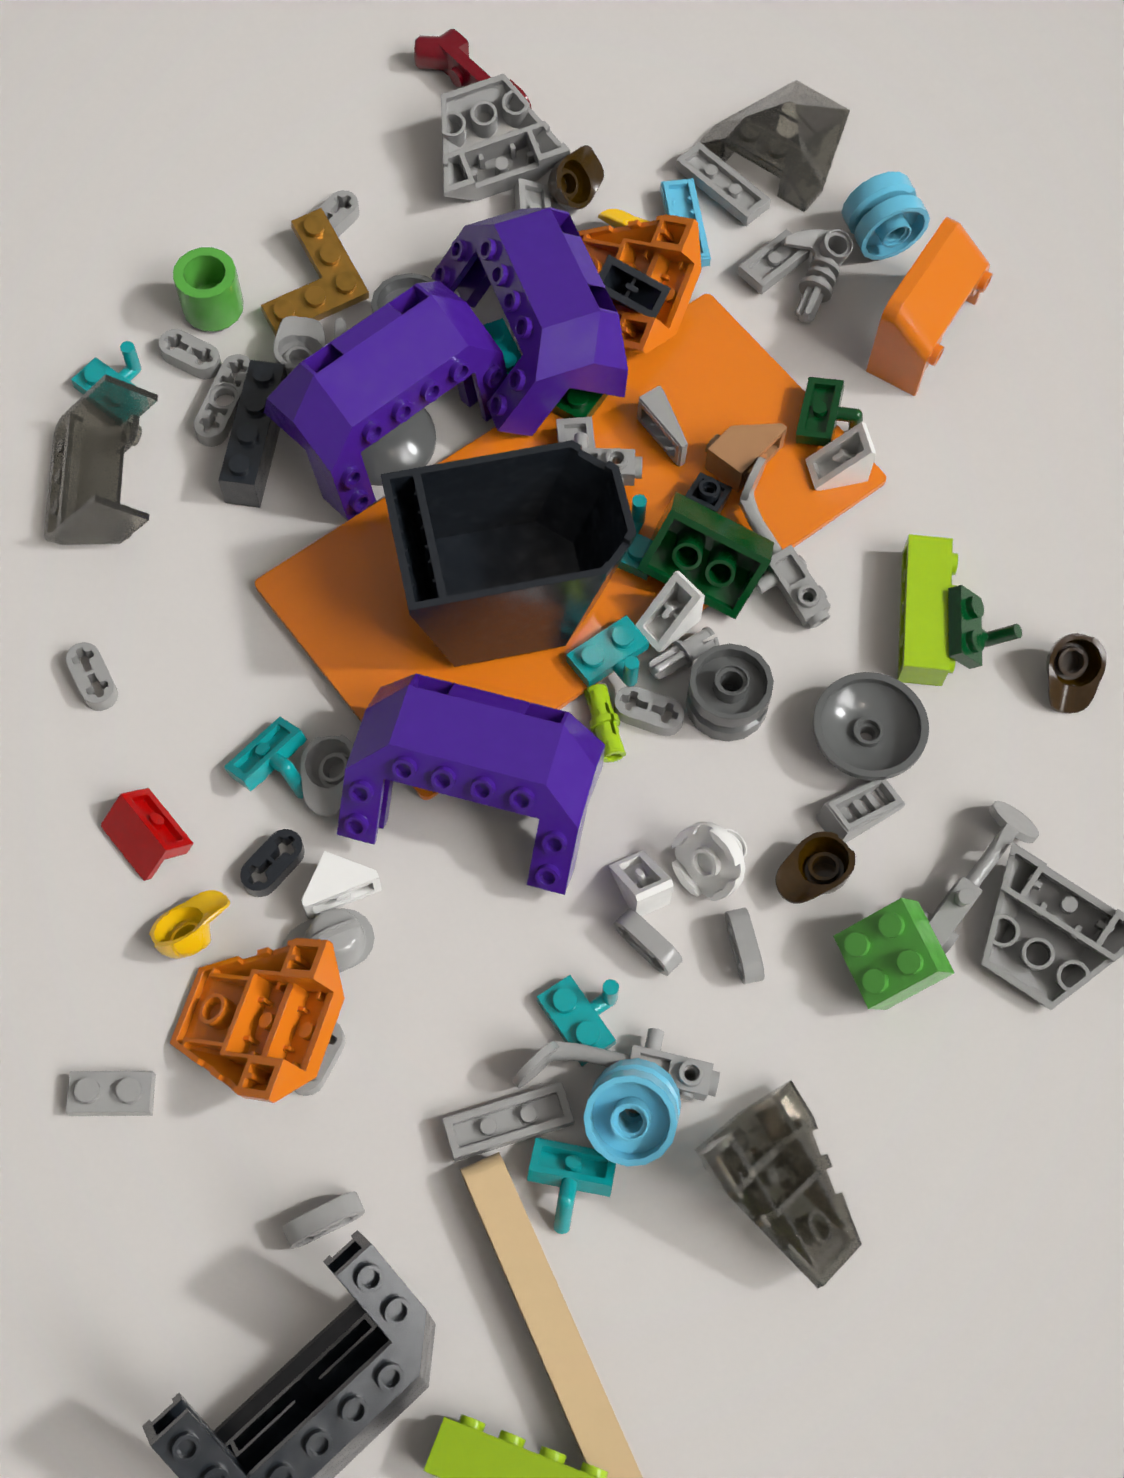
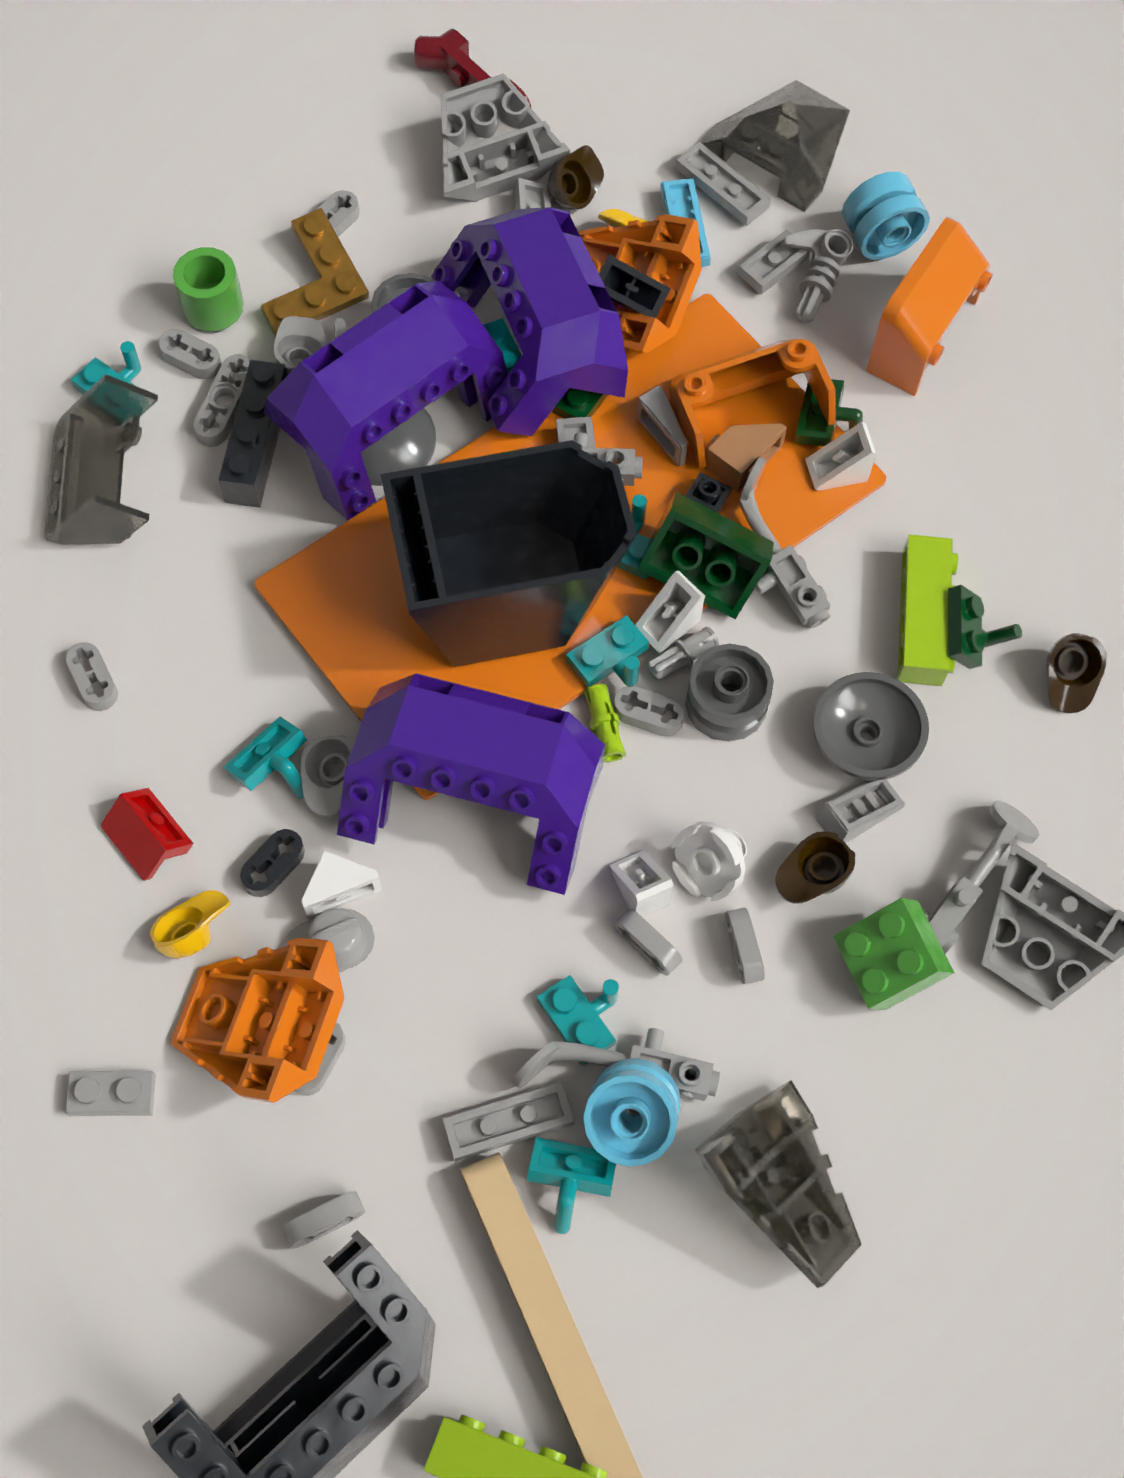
(747, 373): none -> orange windscreen

